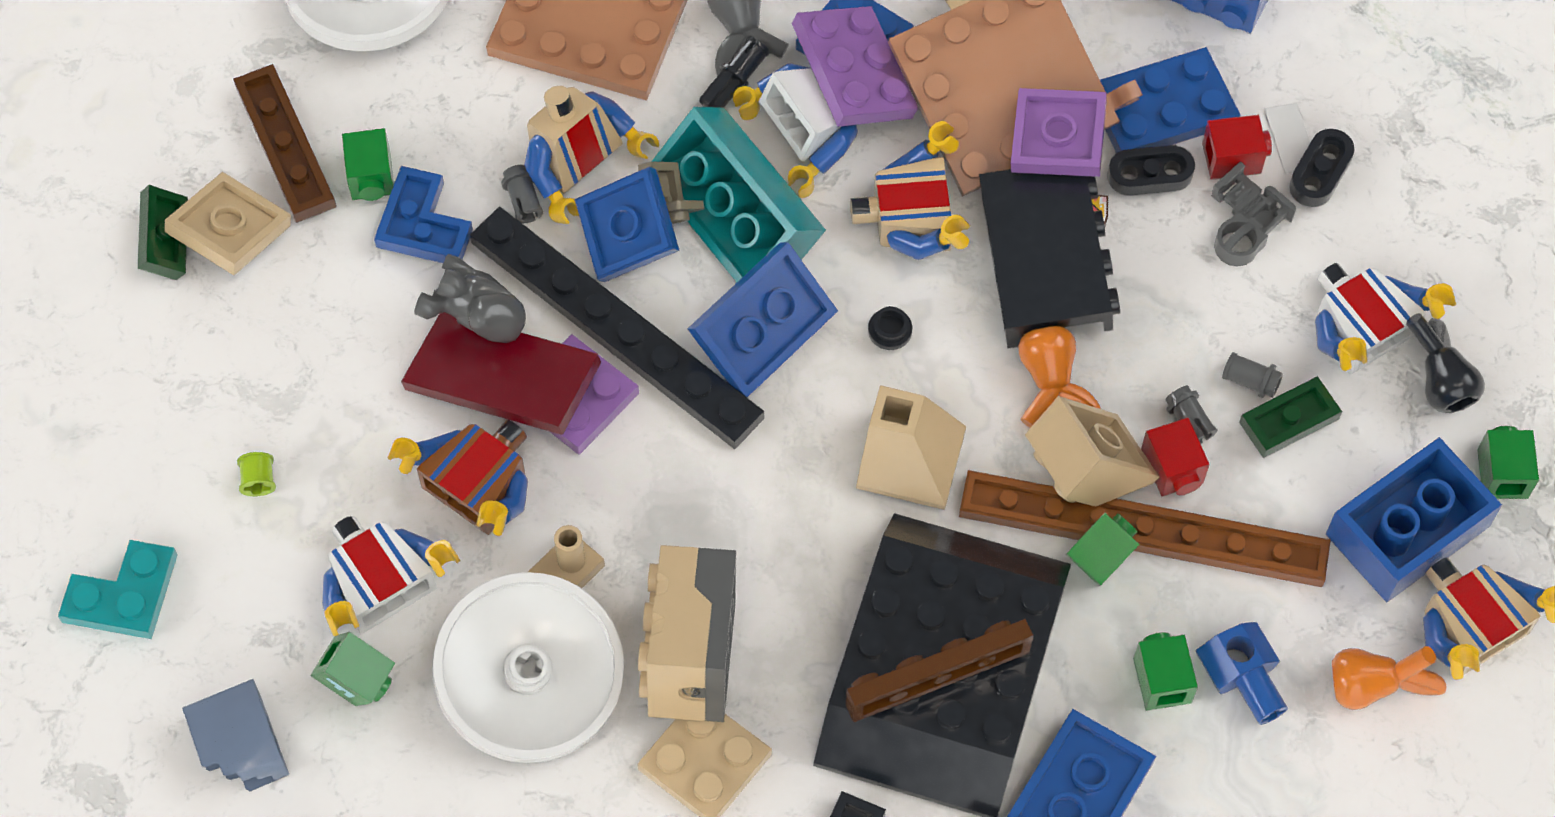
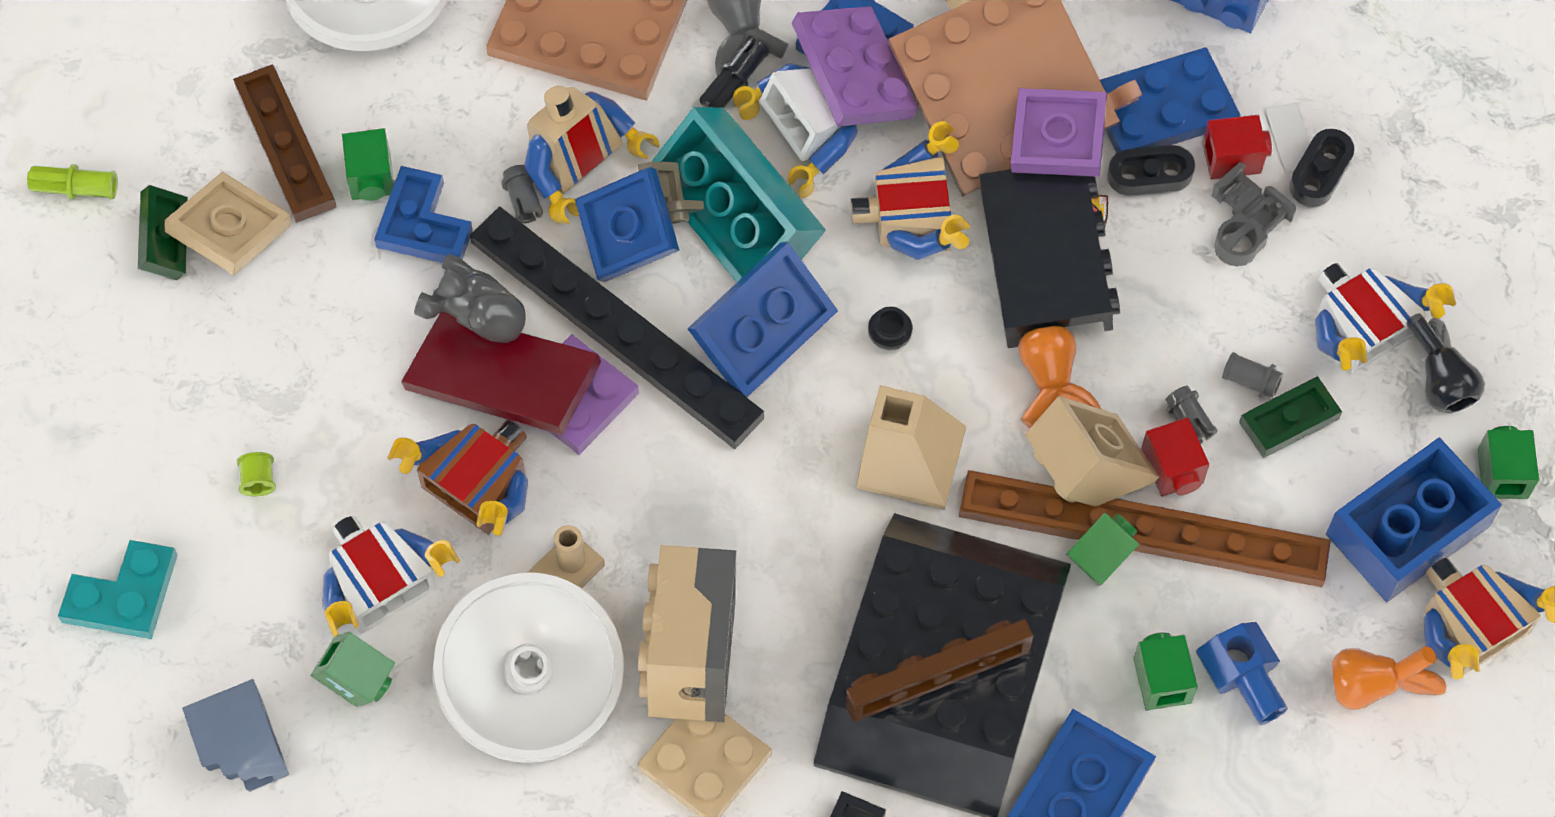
(72, 181): none -> lime axle

